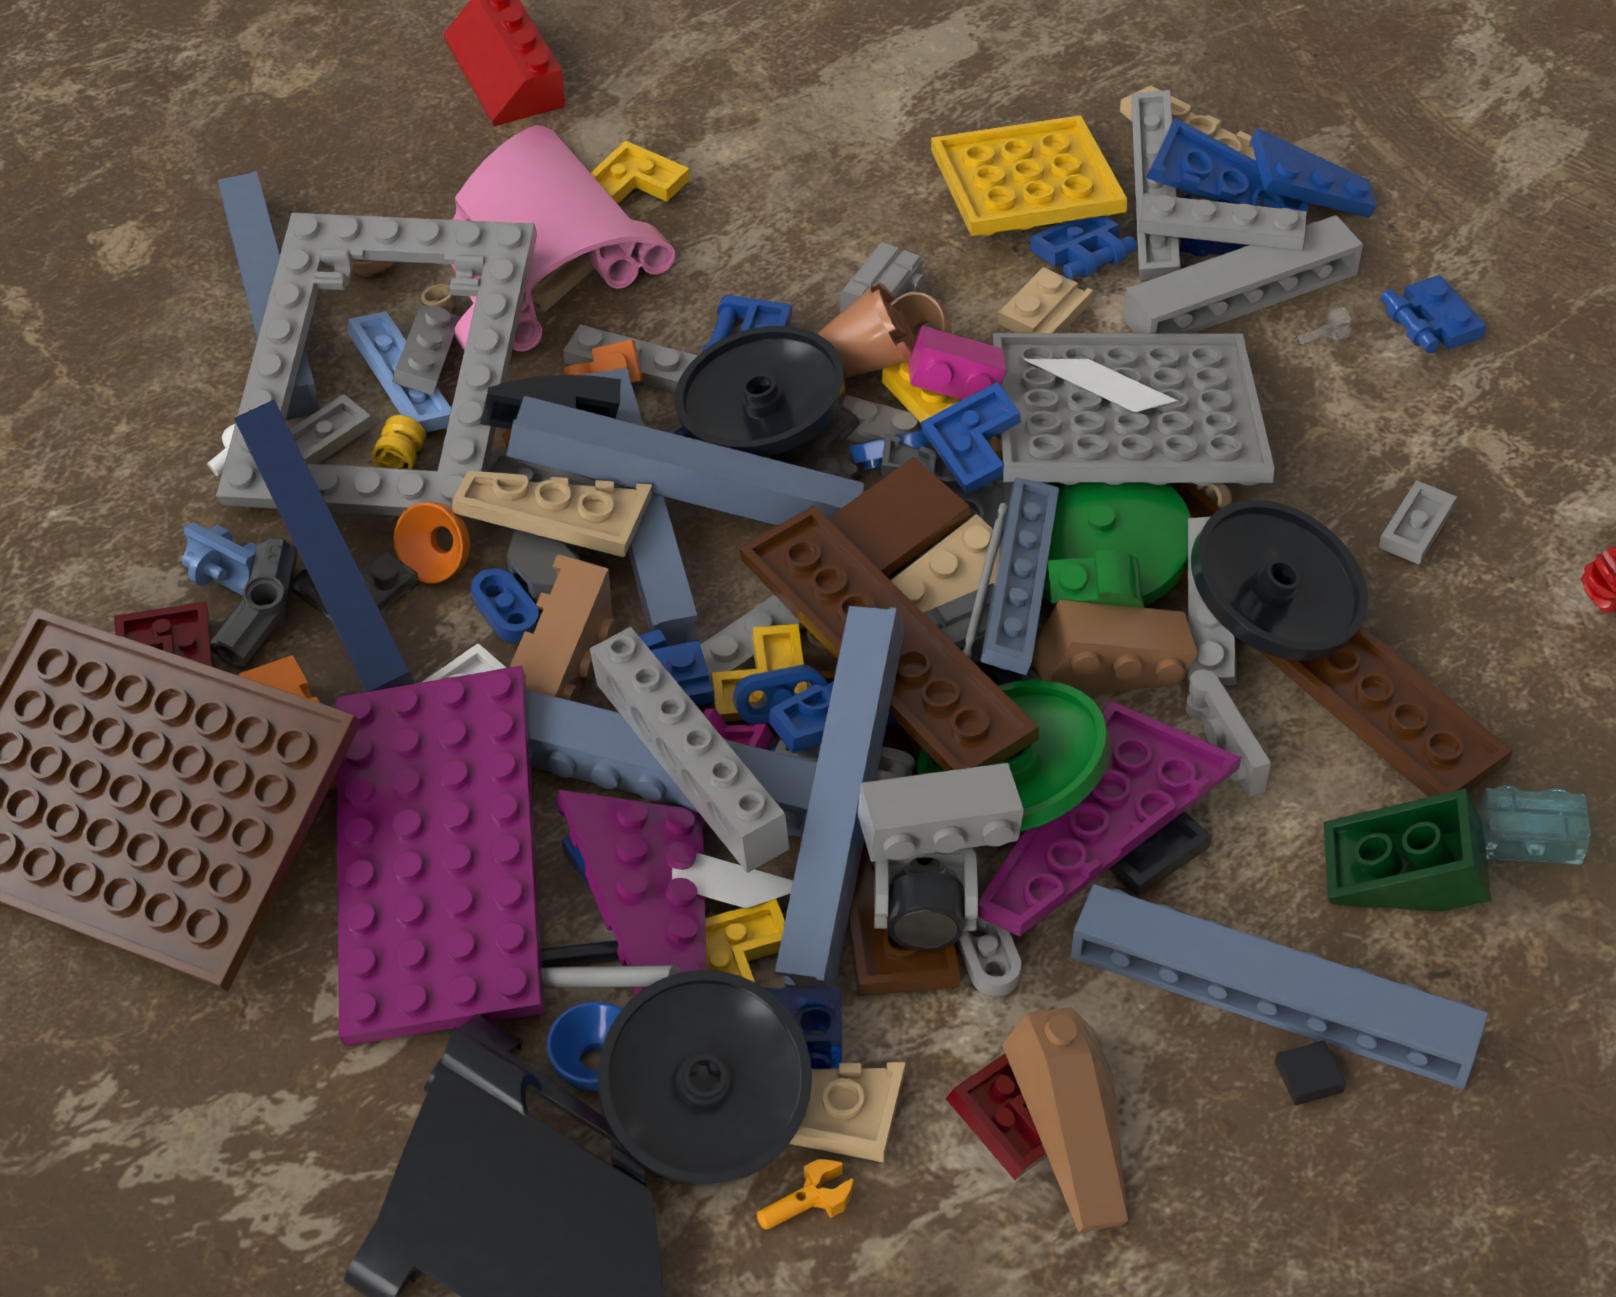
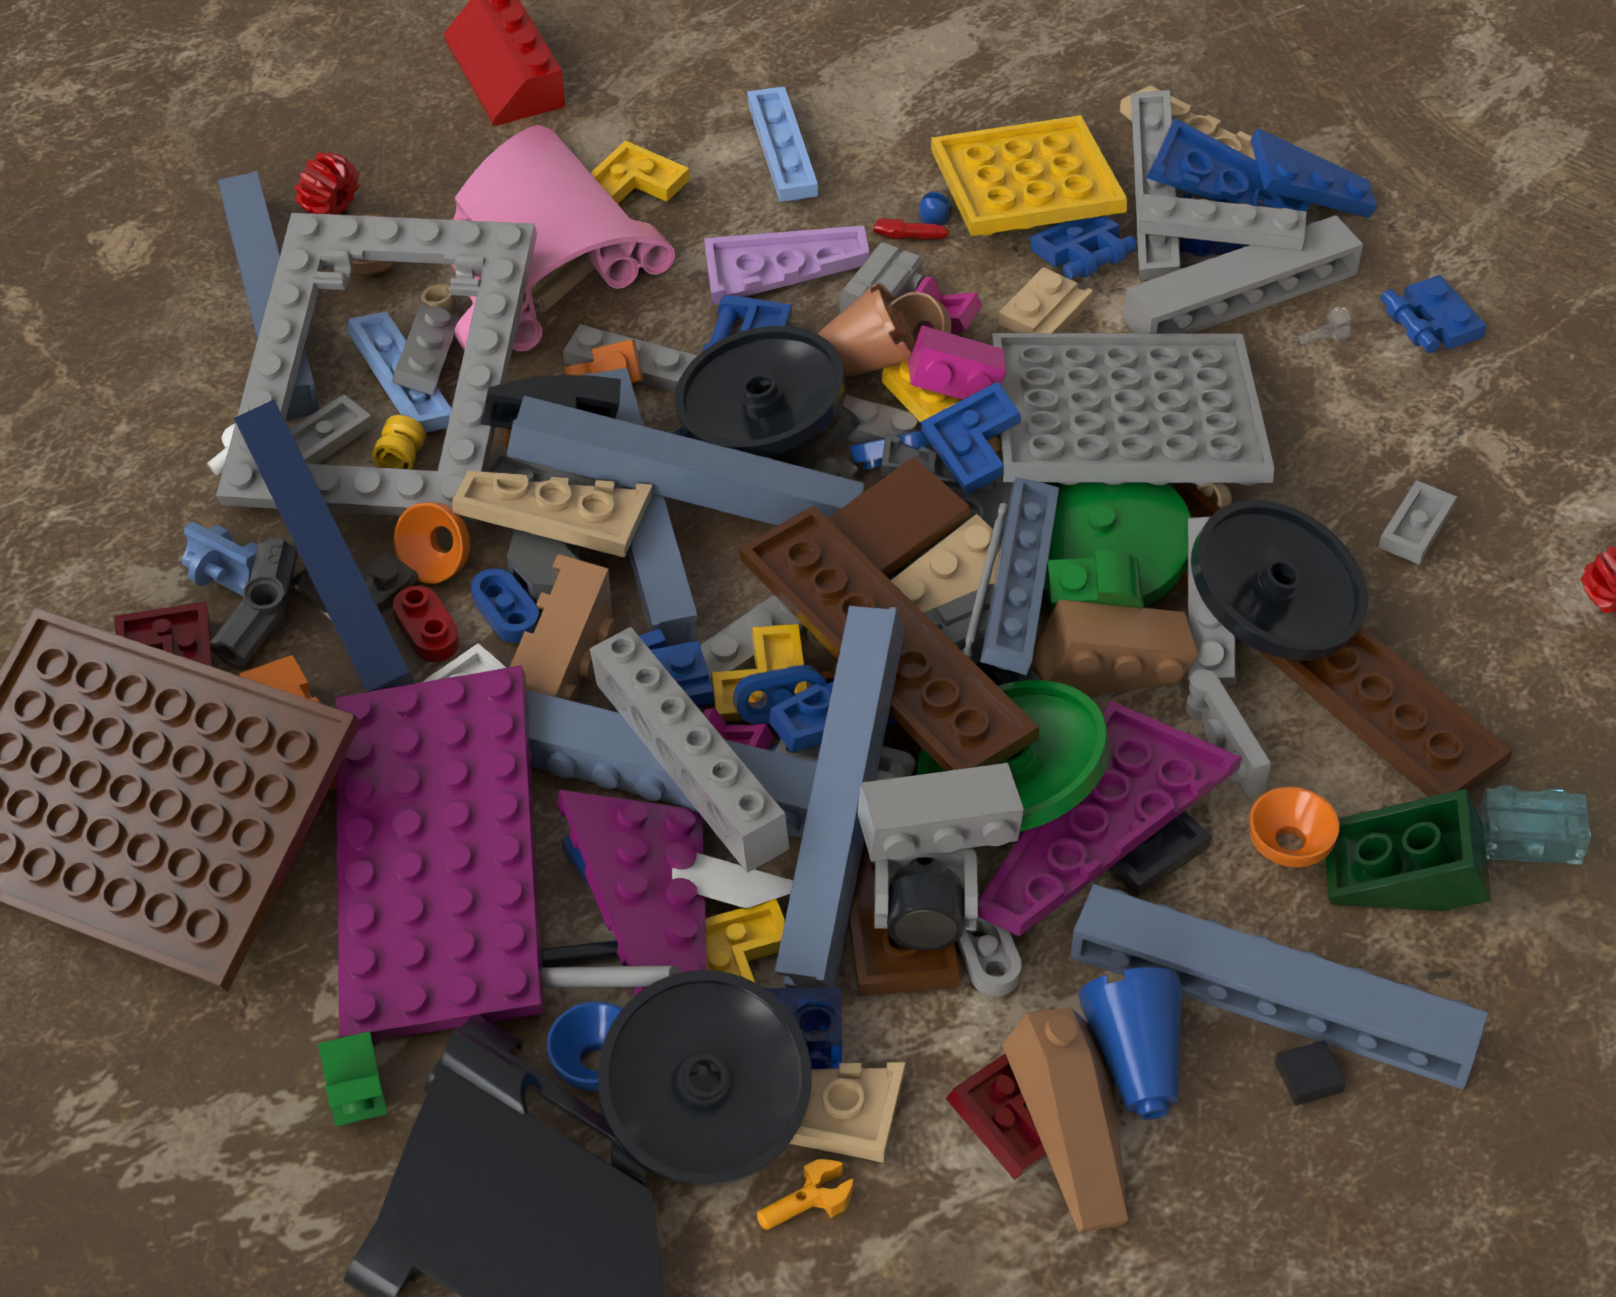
(327, 184): none -> red gear
(352, 1078): none -> green brick
(419, 617): none -> red plate
(775, 260): none -> lavender wing
(782, 144): none -> light blue plate
(900, 229): none -> red piece
(934, 208): none -> blue hinge
(961, 307): none -> dark pink bracket
(1104, 383): white sticker -> none
(1138, 1035): none -> blue cone
(1296, 813): none -> orange piece

